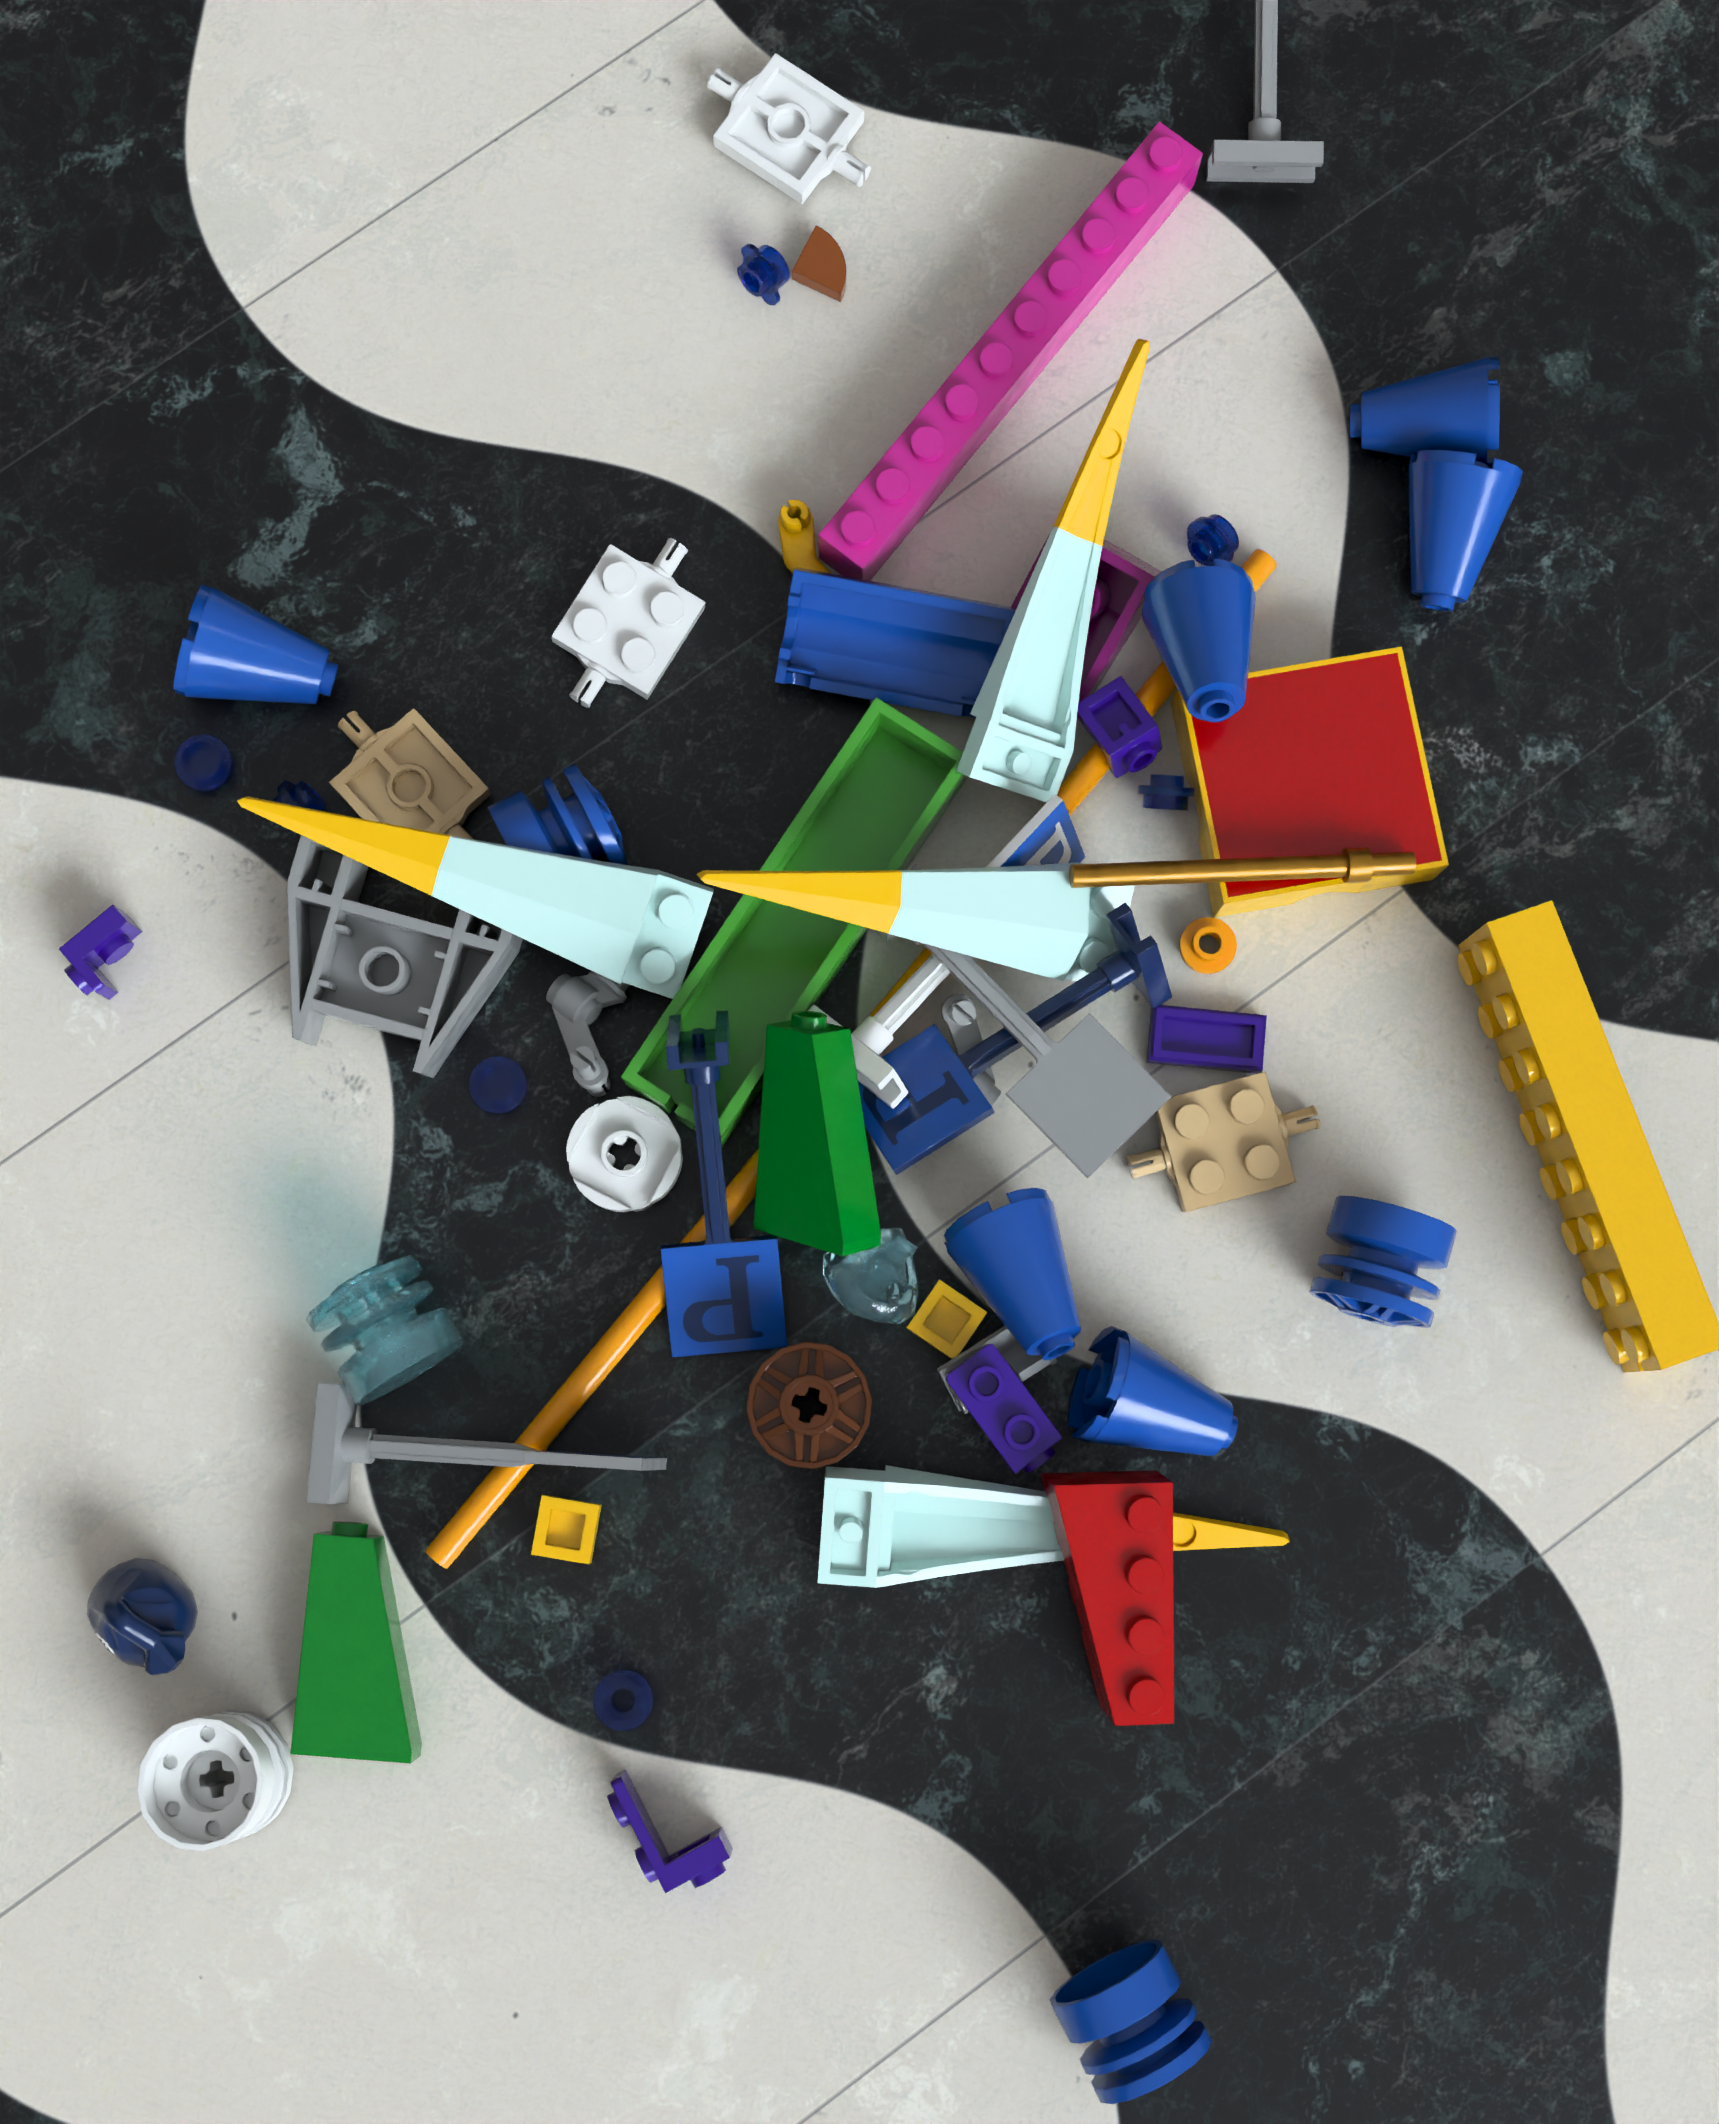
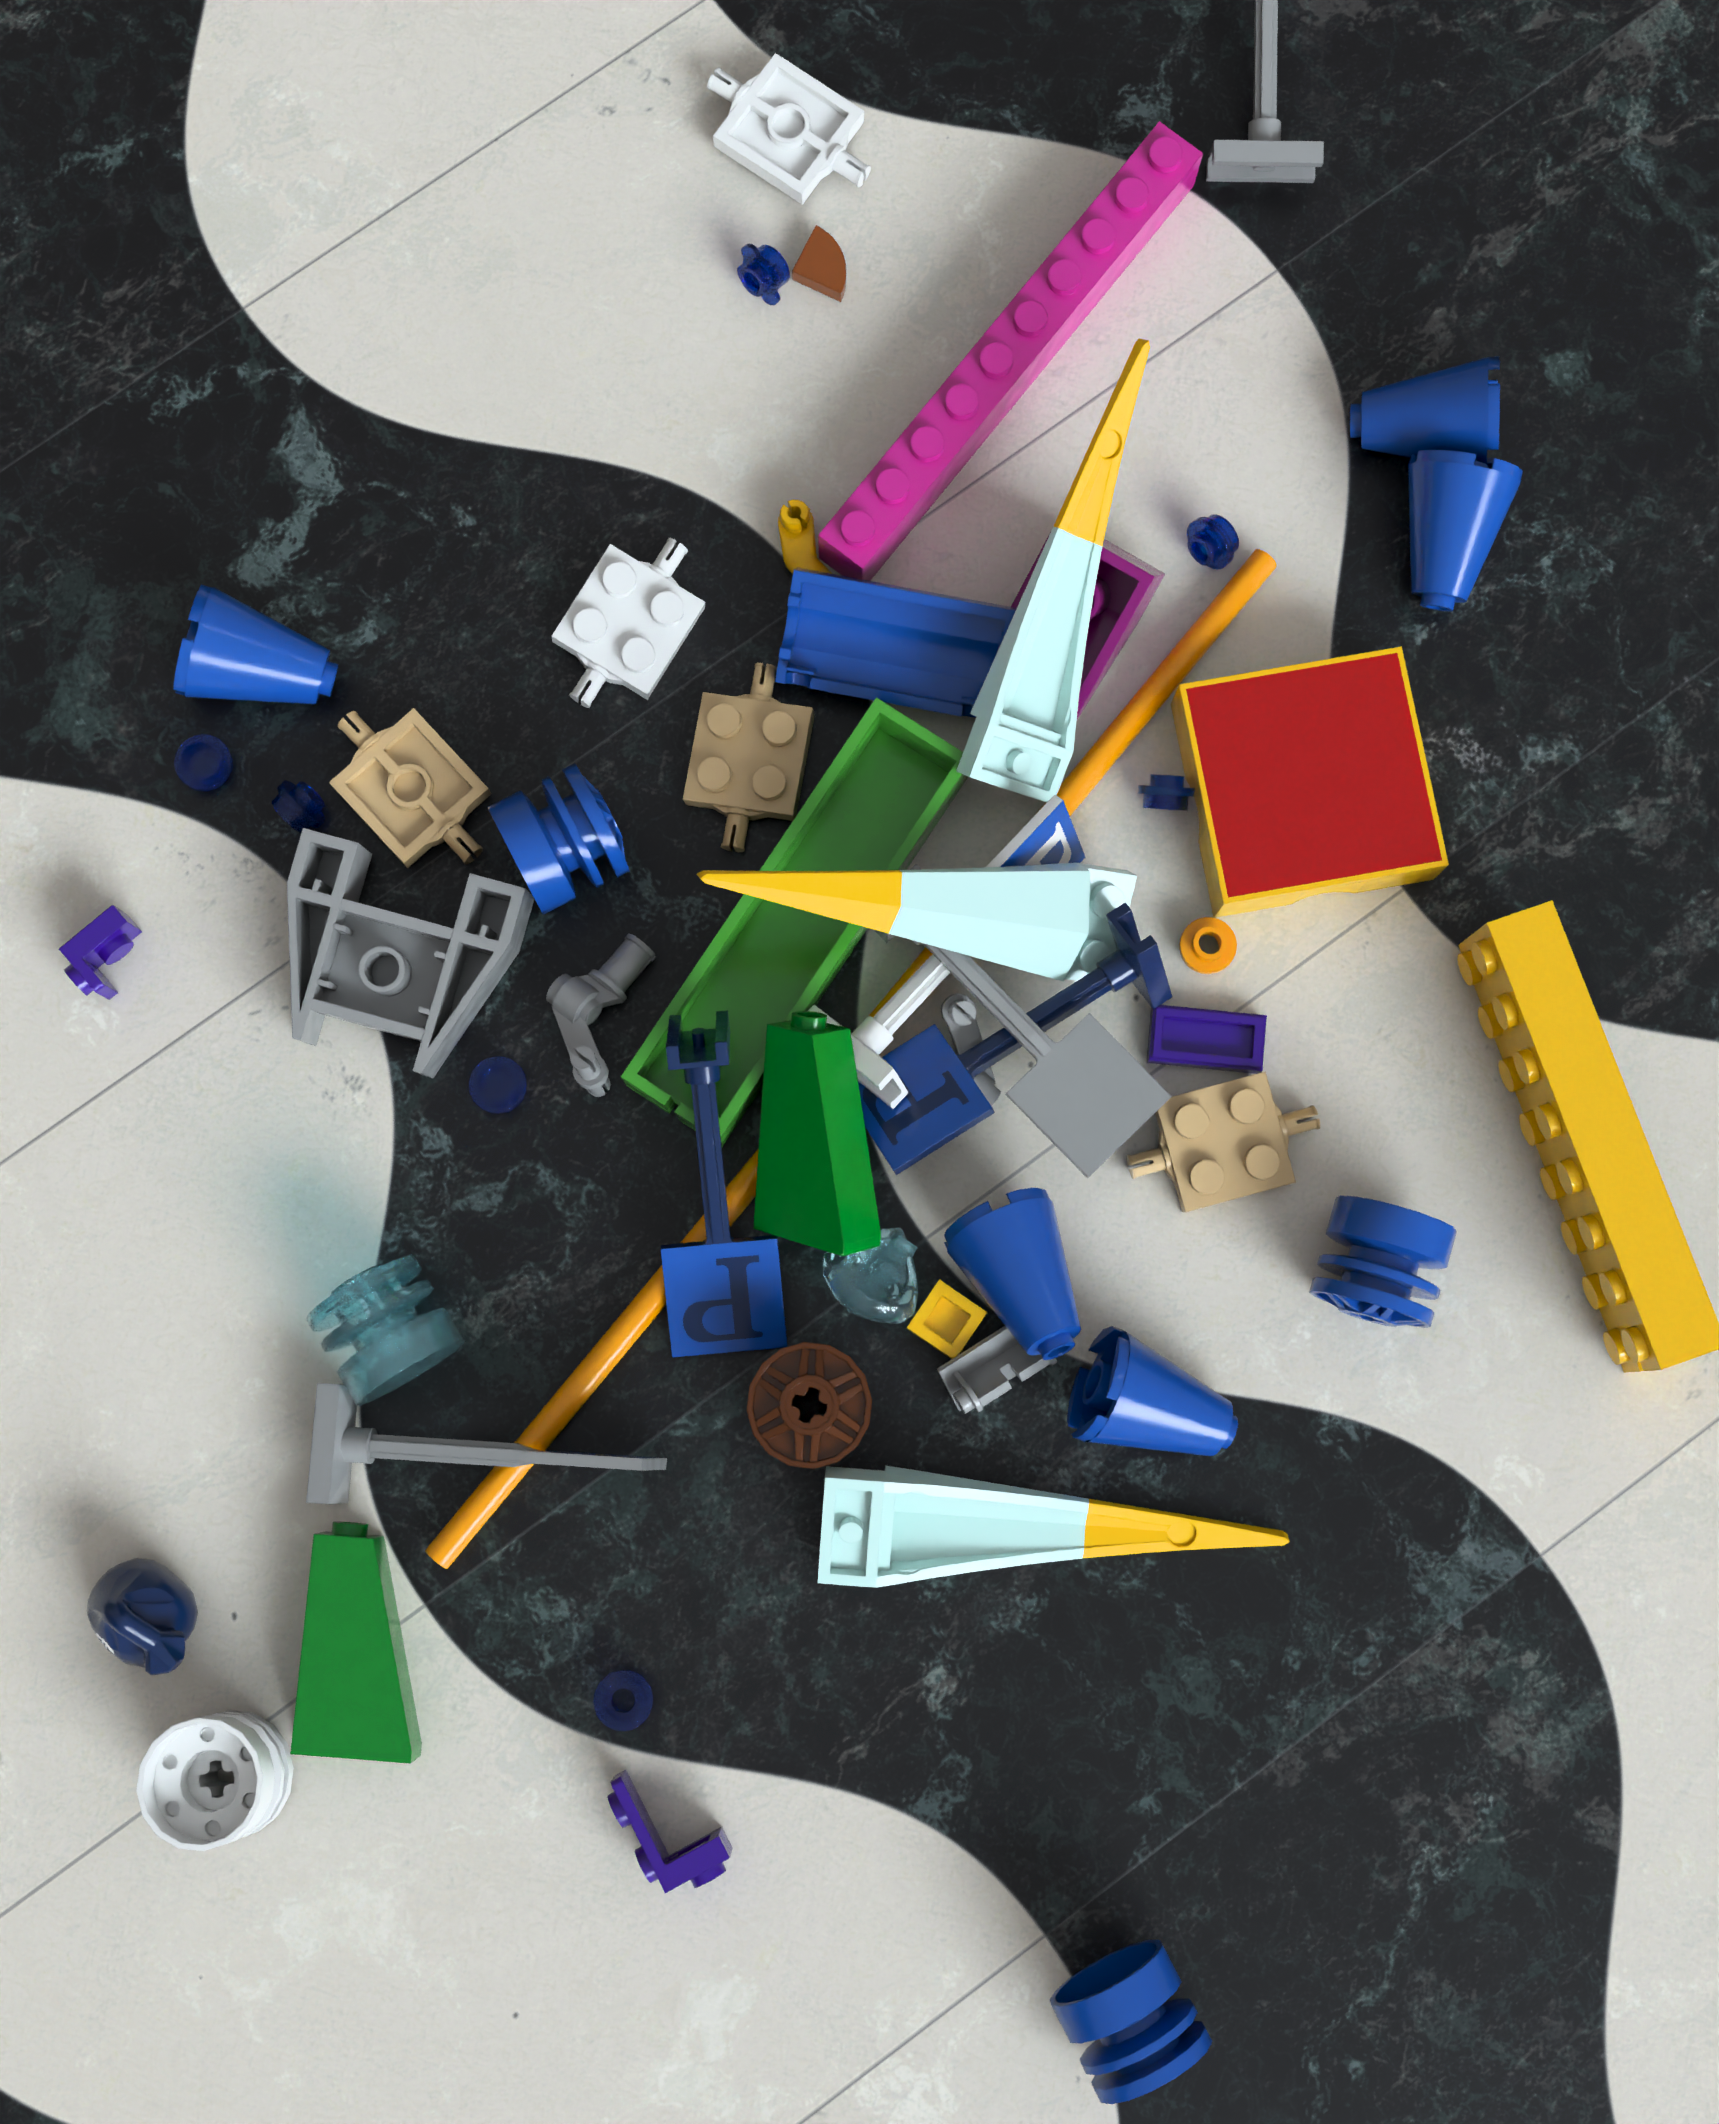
(566, 1529): yellow plate -> none
(596, 913): light aqua plate -> none
(616, 1122): white plate -> none
(749, 756): none -> tan plate
(1004, 1410): dark purple bracket -> none
(1120, 727): dark purple bracket -> none
(1120, 1575): red wedge -> none
(1203, 633): blue cone -> none
(1351, 865): pearl gold bar -> none

